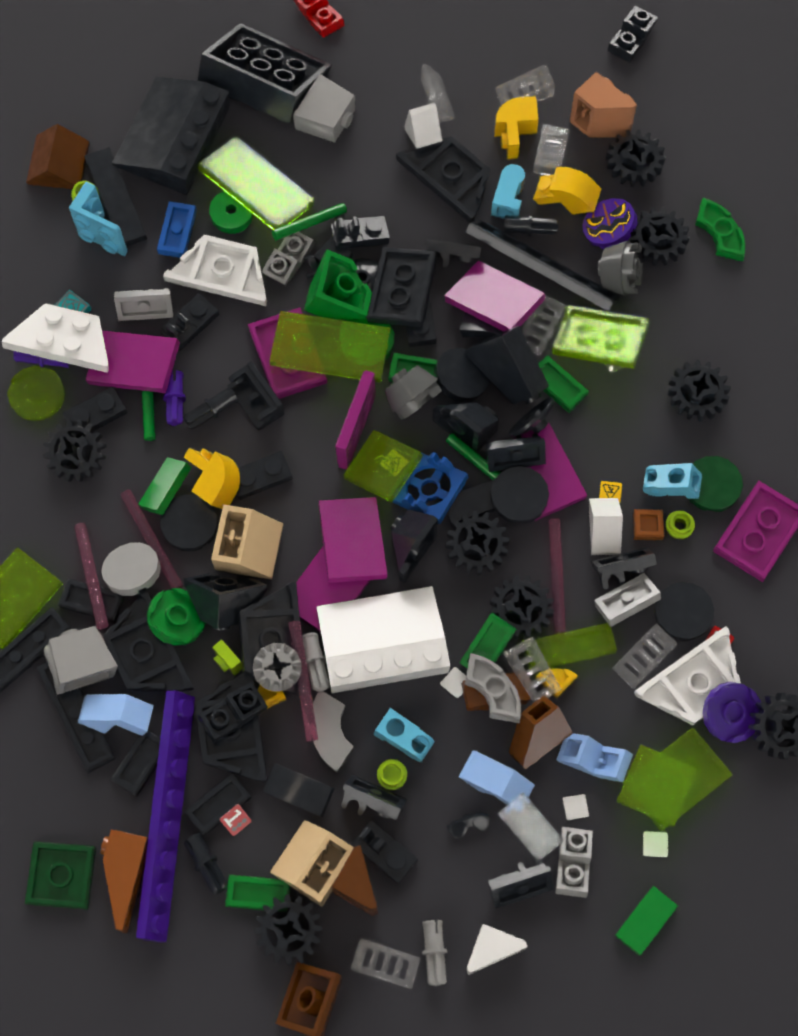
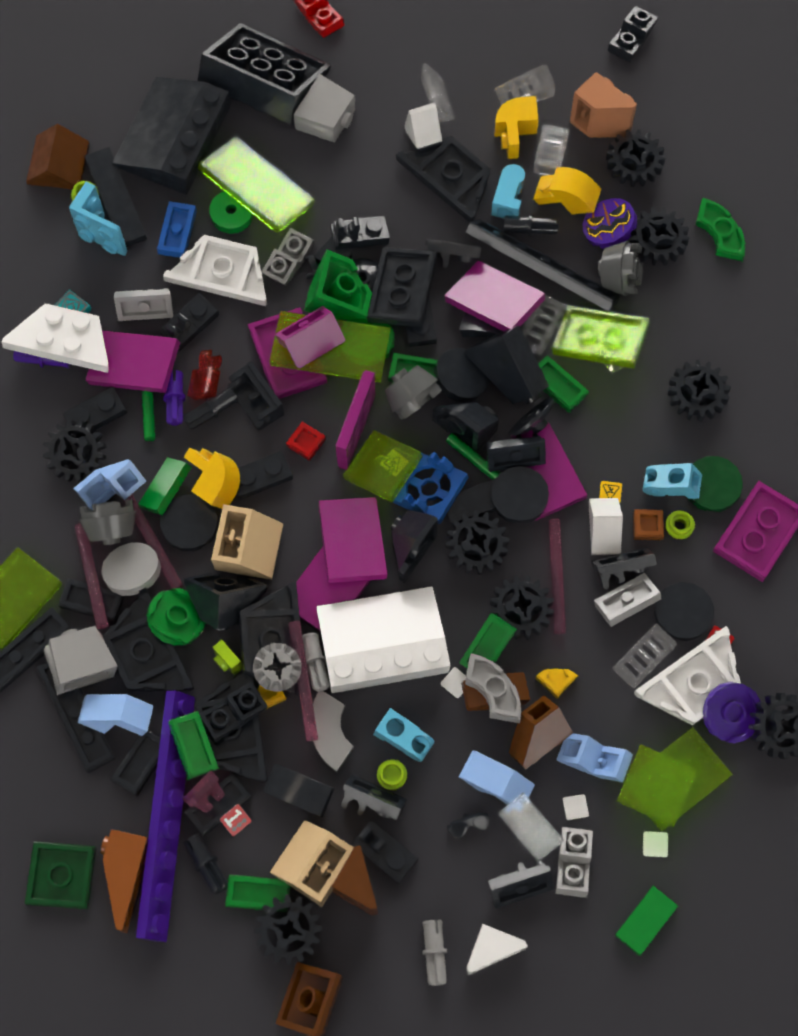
(36, 393): clear neon green tile -> none
(104, 482): none -> light blue slope
(108, 521): none -> dark grey cone
(193, 745): none -> green tile
(198, 795): none -> clear pink tile
(205, 379): none -> clear red plate
(306, 441): none -> red tile
(309, 221): green bar -> none
(311, 336): none -> magenta panel
(360, 954): clear slope -> none
(541, 665): clear slope -> none
(576, 645): clear neon green tile -> none

